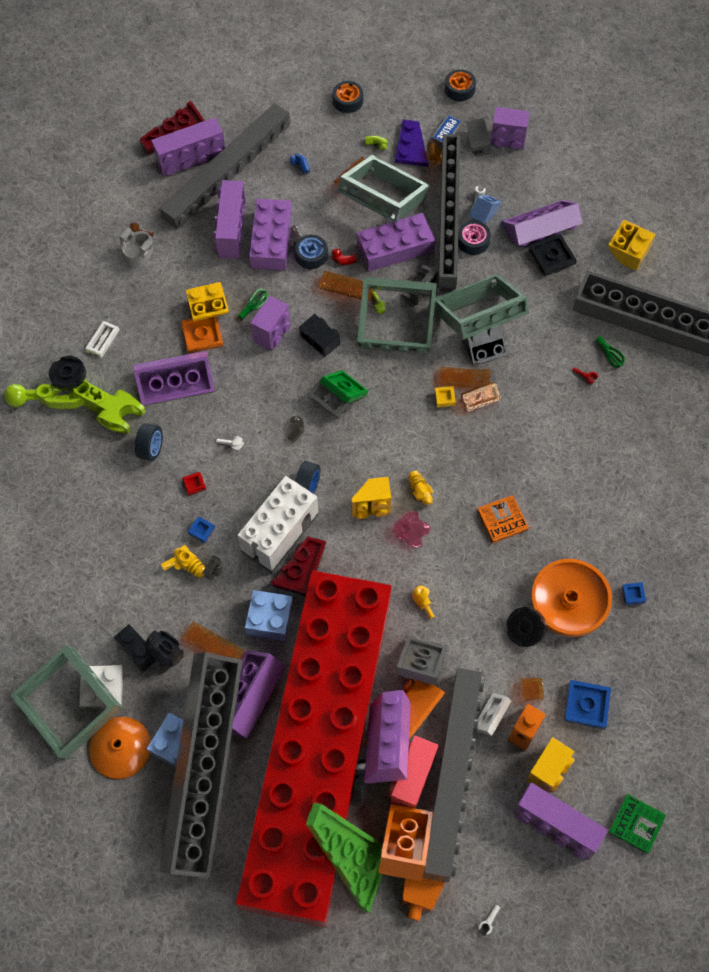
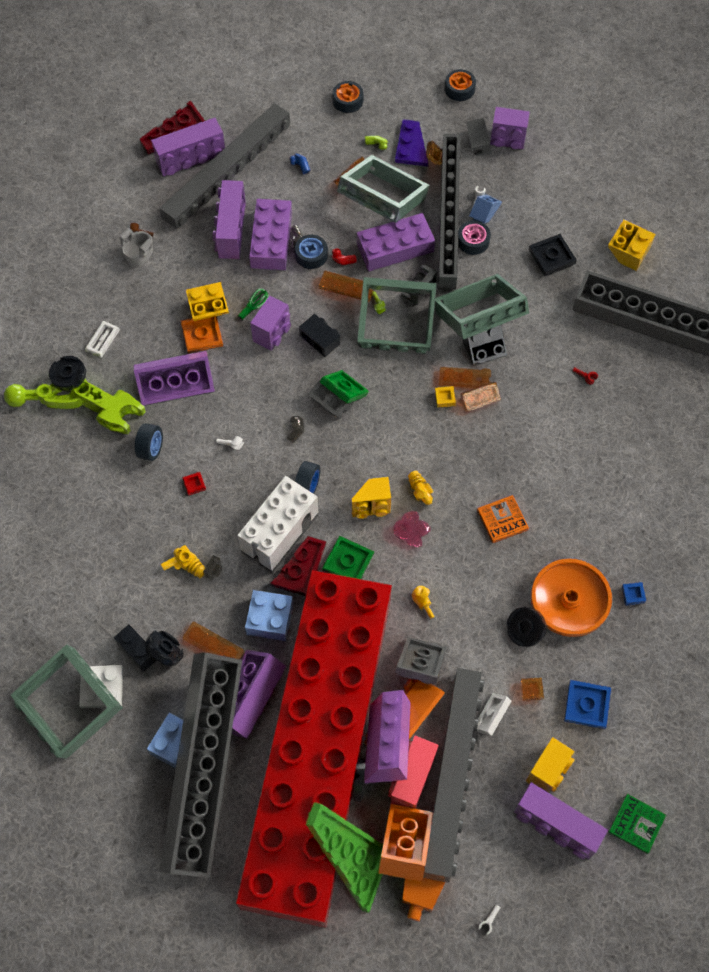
(126, 759): orange dish -> none
(201, 529): blue plate -> none
(348, 559): none -> green tile
(448, 126): tile -> none
(526, 726): orange torso -> none
(543, 222): medium lavender slope -> none
(607, 349): green piece -> none

